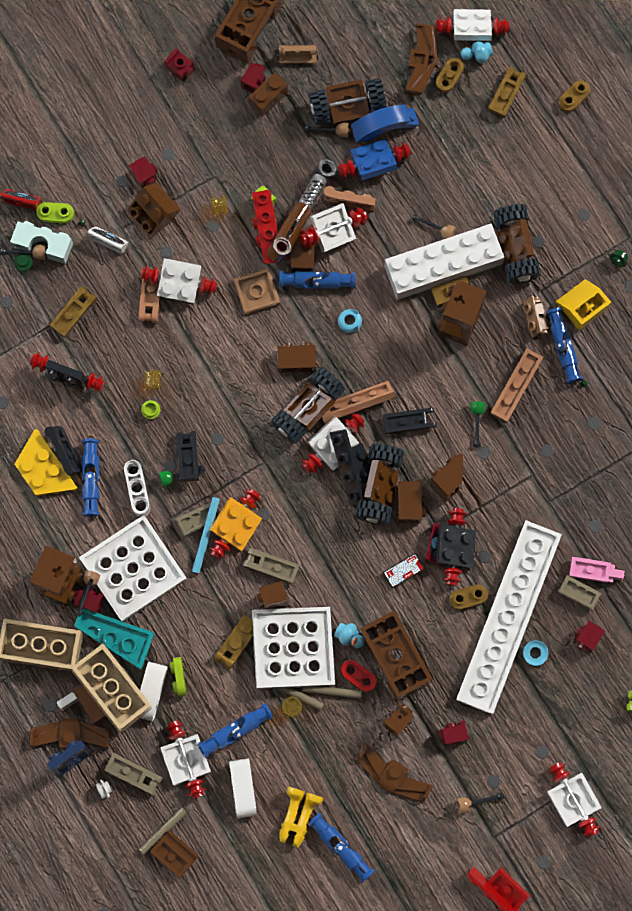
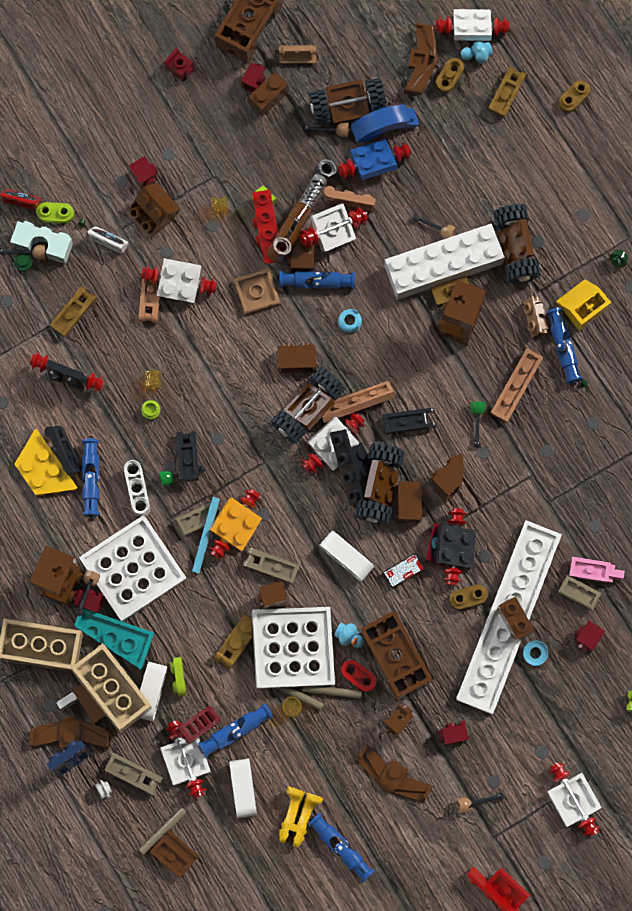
(207, 716): none -> dark red slope
(346, 556): none -> white beam
(515, 619): none -> reddish brown hinge

